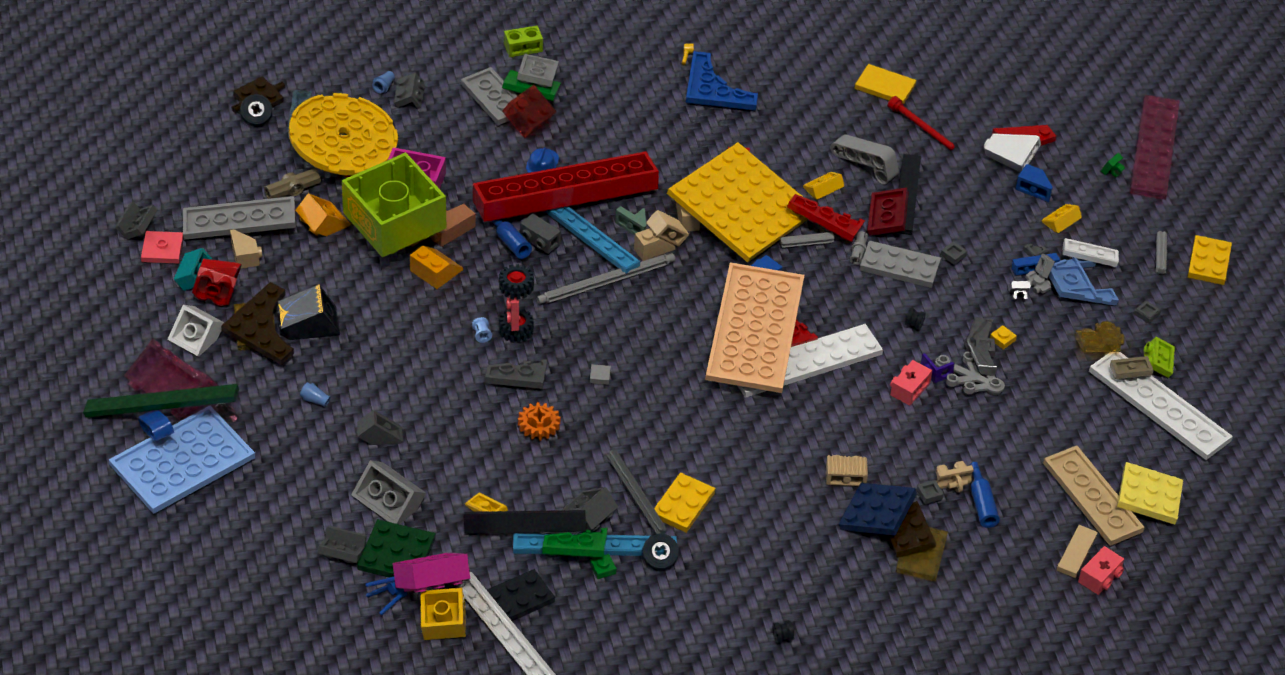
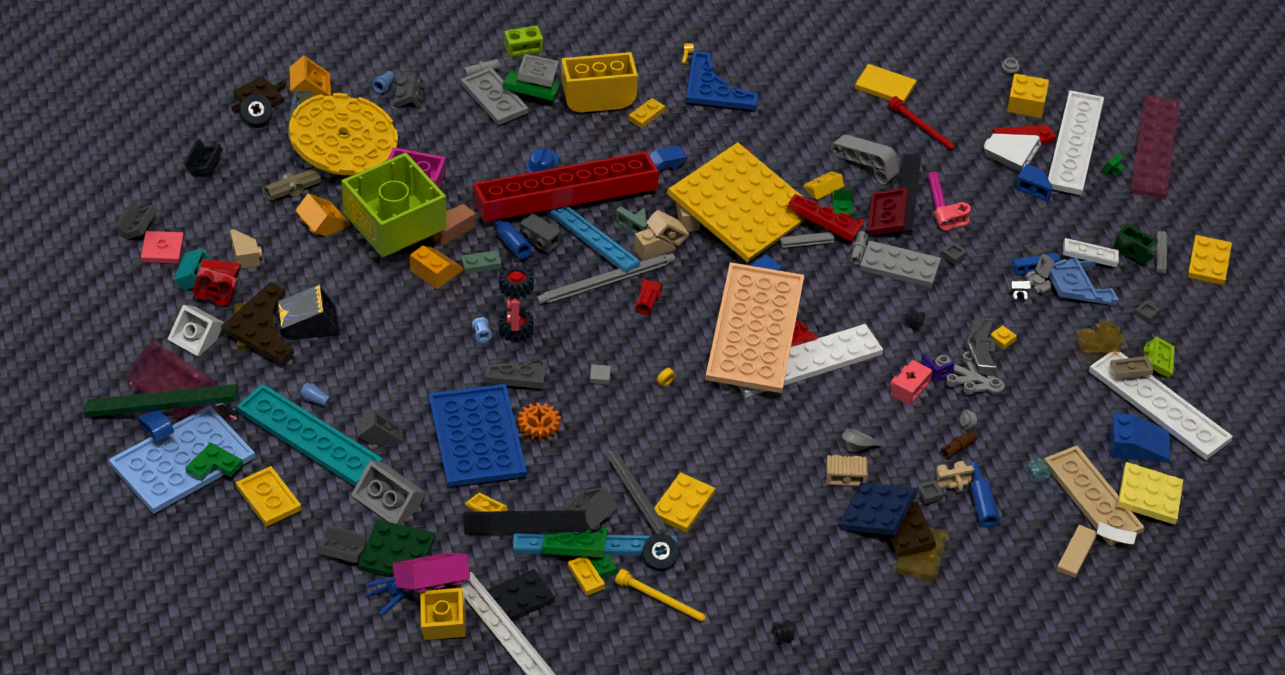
(202, 158): none -> black bracket
(213, 458): none -> green plate
(240, 216): light grey plate -> none
(268, 496): none -> yellow plate
(307, 433): none -> teal plate
(309, 76): none -> light orange slope
(477, 435): none -> blue plate
(481, 262): none -> sand green plate
(494, 64): none -> light grey pin
(529, 111): clear red brick -> none
(586, 575): none -> yellow plate
(599, 81): none -> yellow brick
(624, 578): none -> yellow piece
(646, 113): none -> yellow plate
(649, 293): none -> red piece
(666, 377): none -> yellow tile
(669, 156): none -> blue slope
(842, 201): none -> green slope
(858, 441): none -> light grey piece
(936, 189): none -> dark pink axle
(951, 217): none -> coral piece
(958, 444): none -> reddish brown pin
(968, 419): none -> light grey plate
(1010, 65): none -> light grey plate
(1028, 95): none -> yellow brick
(1038, 469): none -> clear light blue wheel
(1062, 217): yellow slope -> none
(1075, 142): none -> white plate
(1101, 570): coral brick -> none
(1116, 534): none -> white sticker
(1136, 244): none -> dark green brick
(1138, 439): none -> blue slope

